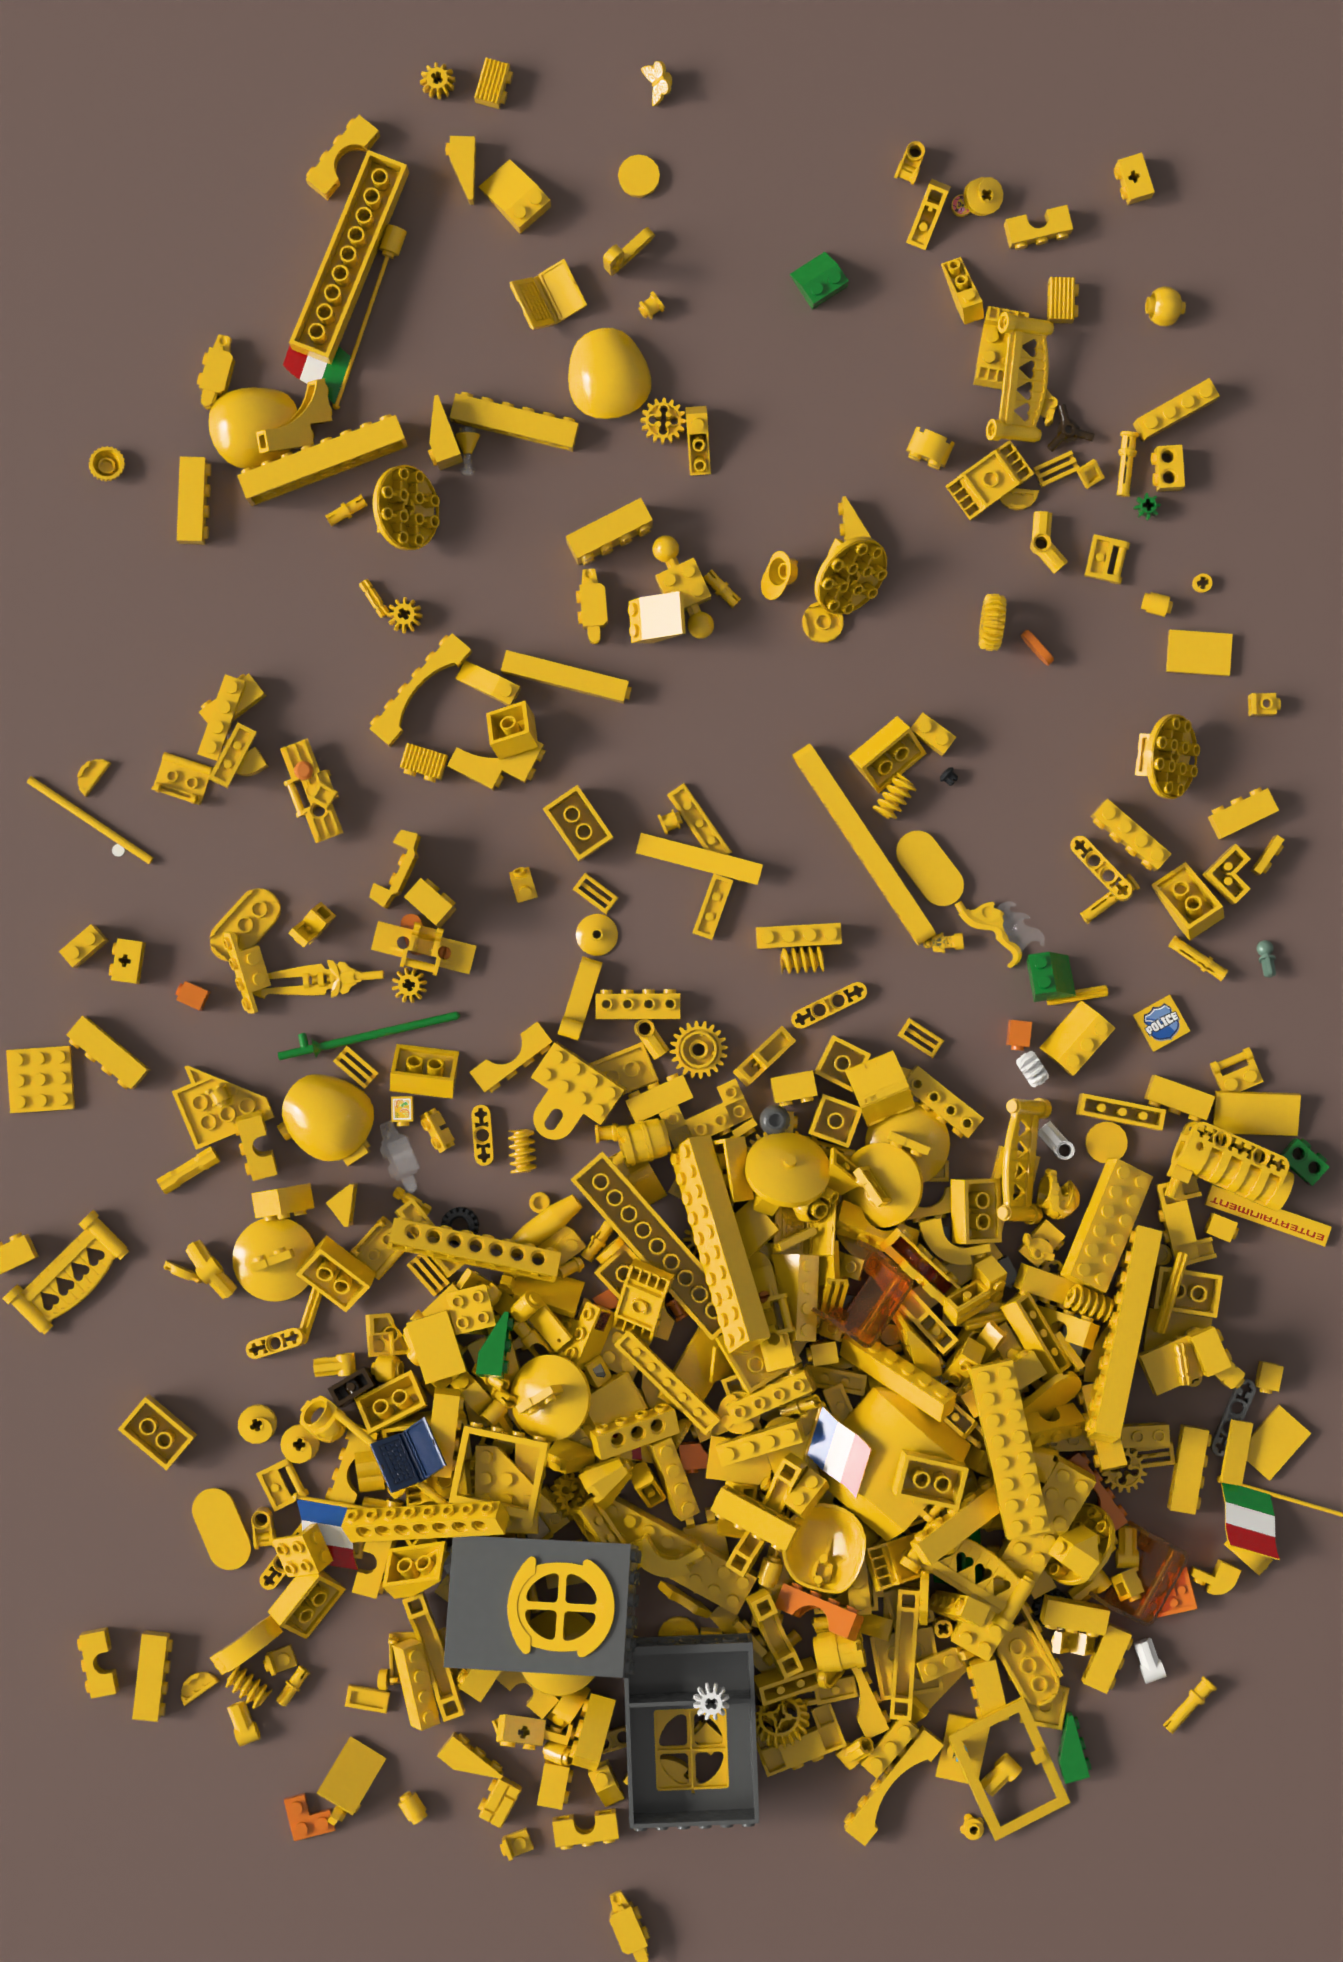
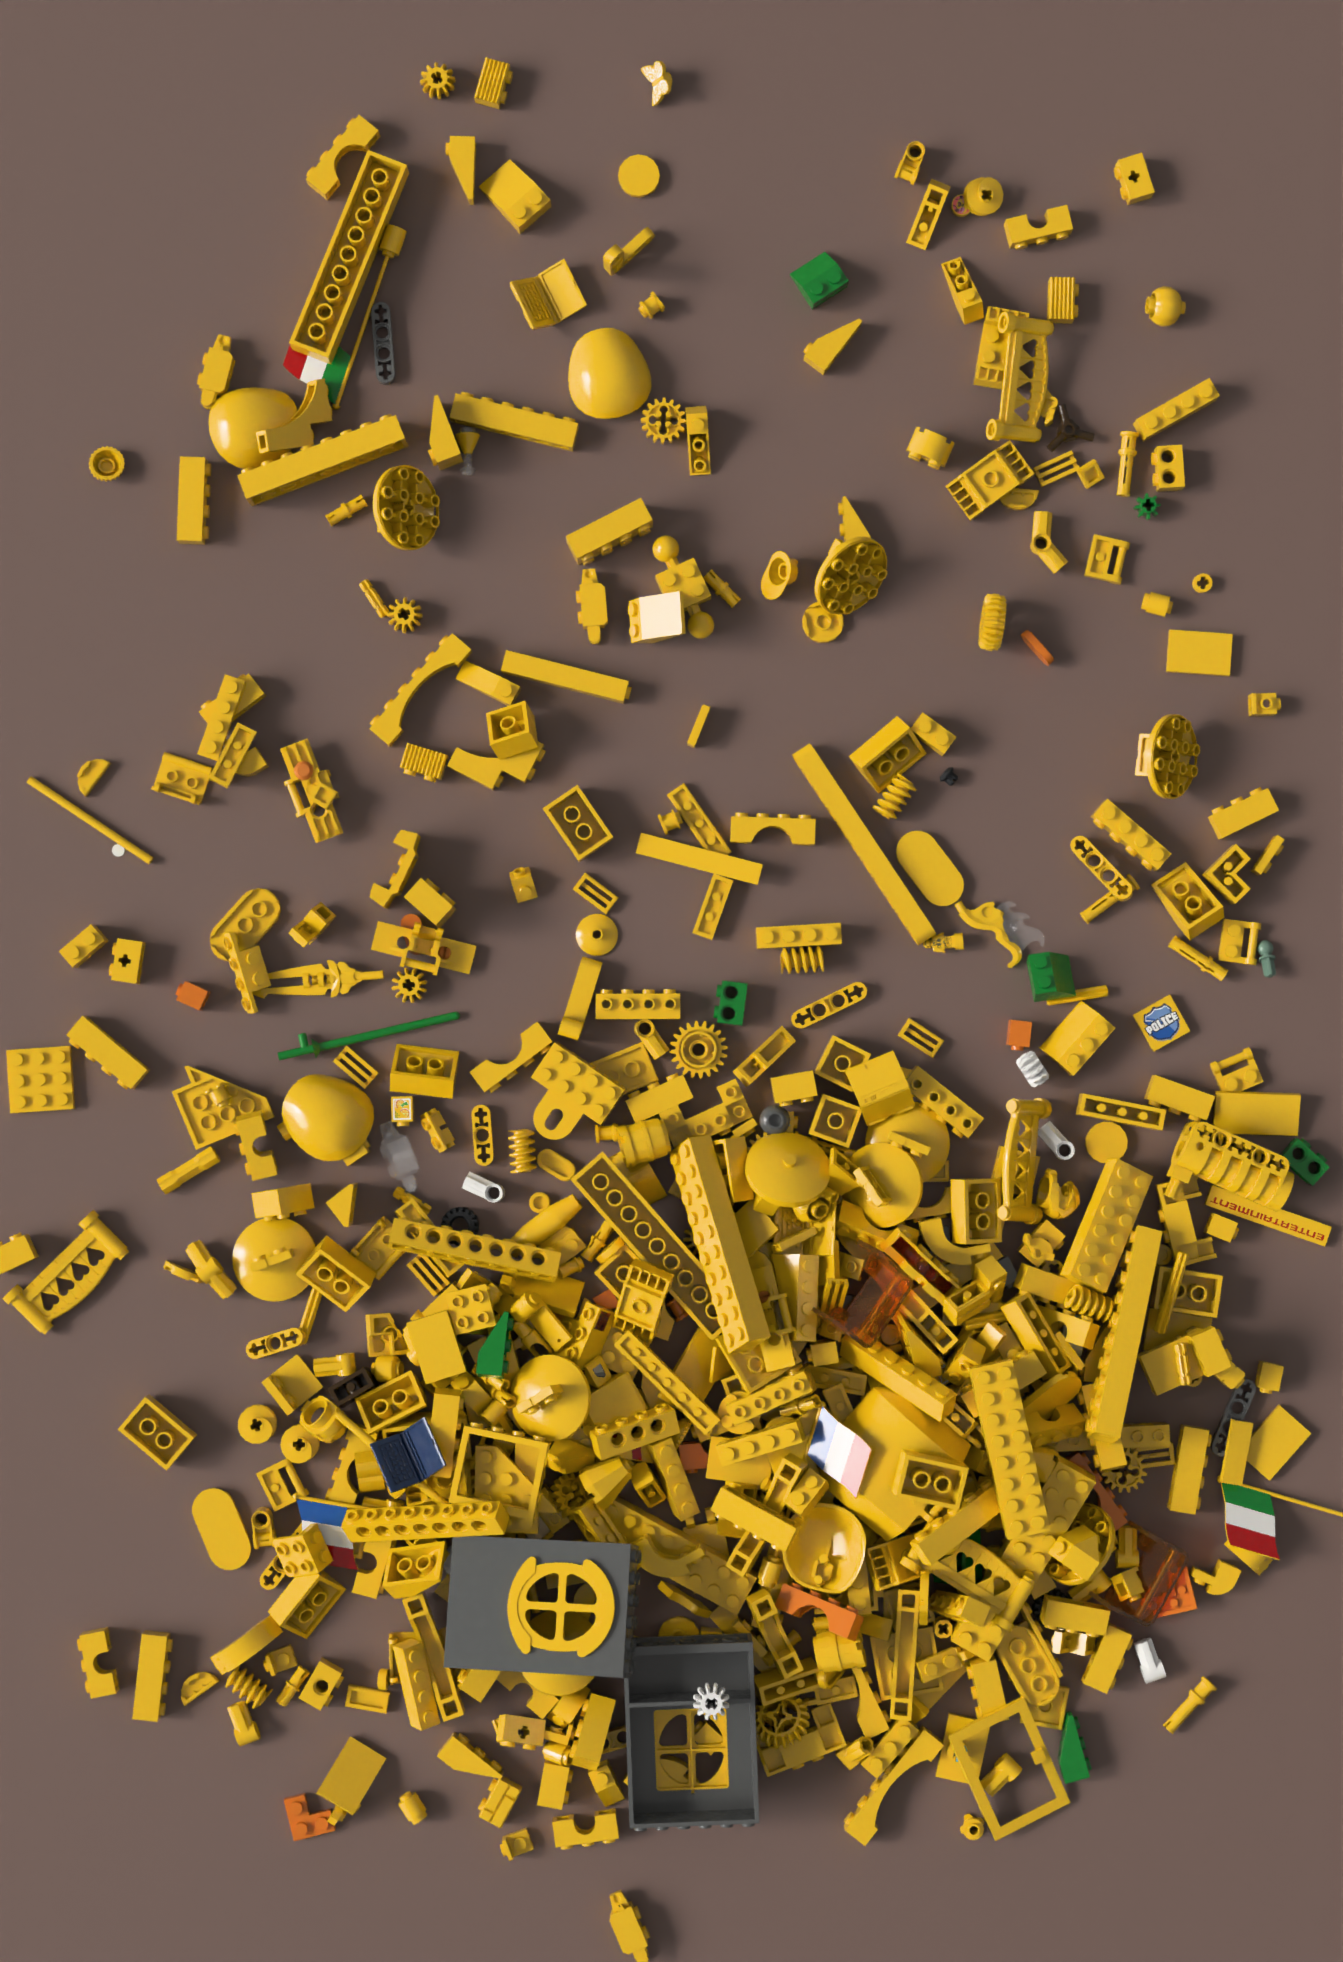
(292, 1384): none -> yellow bracket
(324, 1671): none -> yellow brick
(380, 343): none -> dark grey beam
(481, 1187): none -> white piece
(556, 1164): none -> yellow tile
(585, 1595): none -> yellow tile
(698, 726): none -> yellow tile
(736, 1003): none -> green brick
(800, 829): none -> yellow arch
(828, 347): none -> yellow slope
(1232, 940): none -> yellow plate

